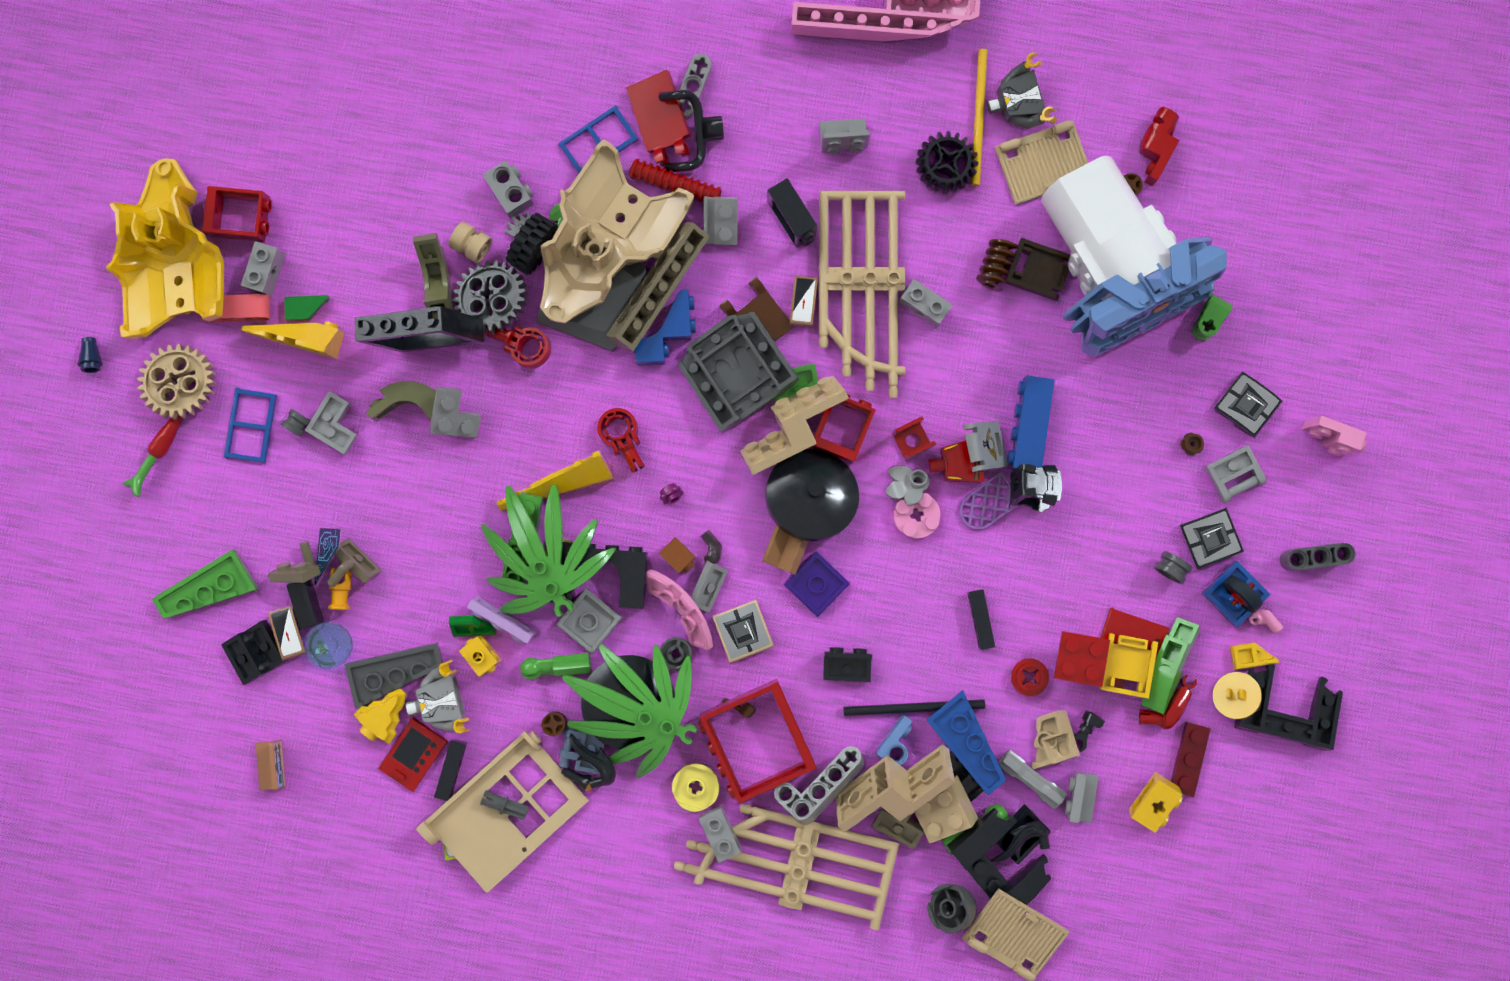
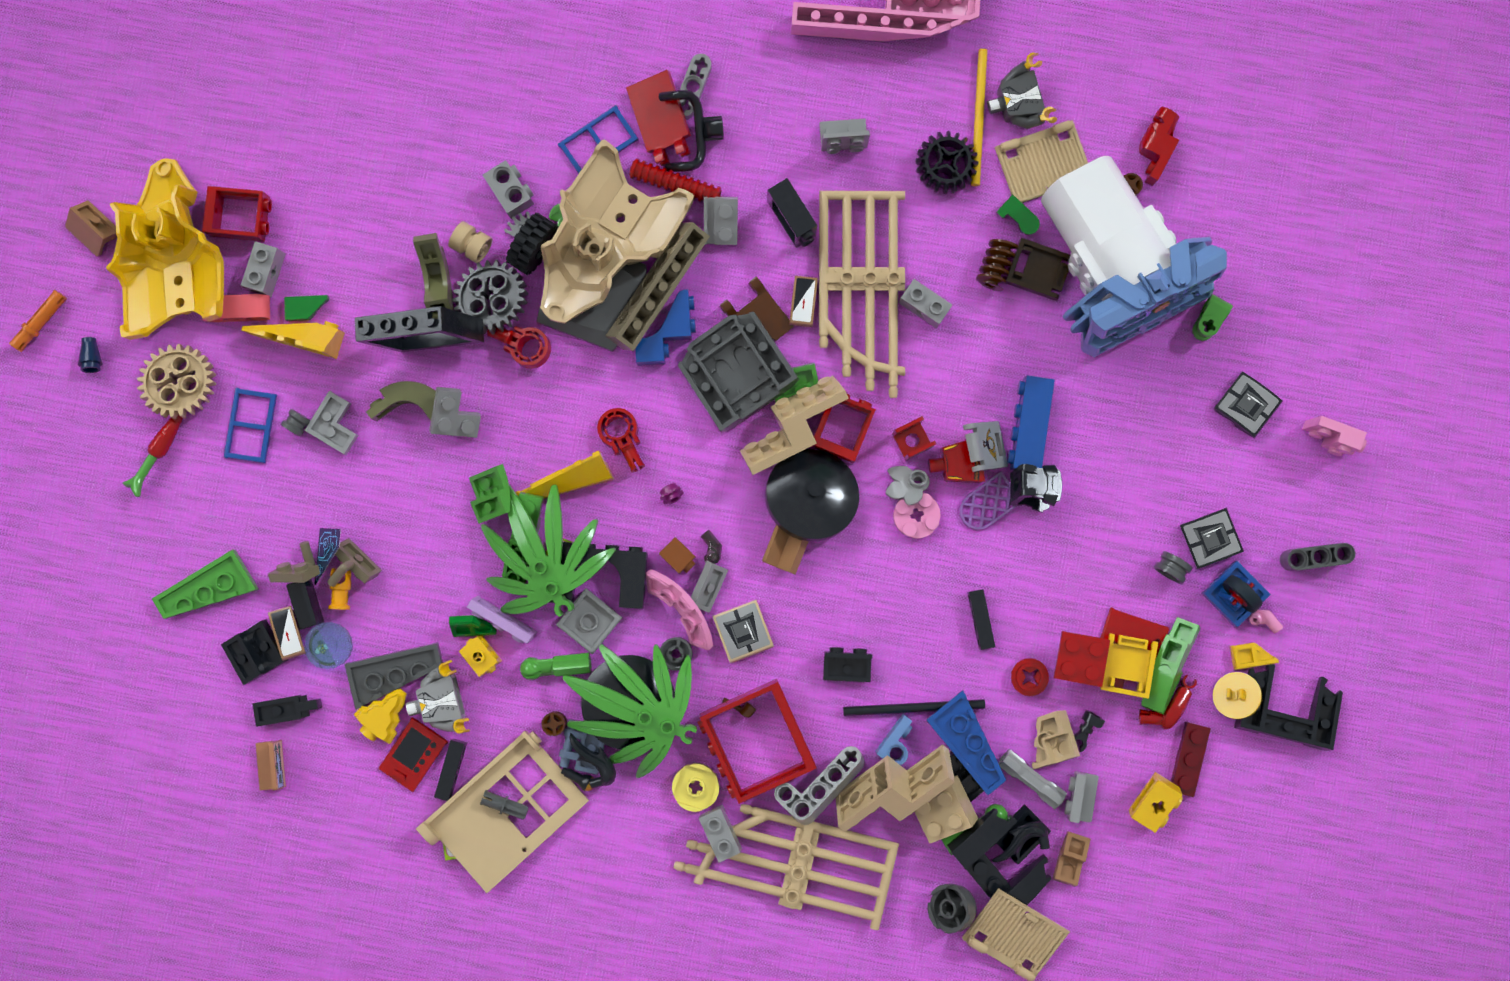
(37, 321): none -> orange pin
(90, 226): none -> medium nougat panel
(284, 709): none -> black hinge
(491, 493): none -> bright green slope
(817, 584): dark purple tile -> none
(904, 831): dark tan plate -> none
(1026, 220): none -> green leg
(1070, 859): none -> medium nougat slope
(1198, 443): reddish brown plate -> none
(1232, 467): light grey plate -> none

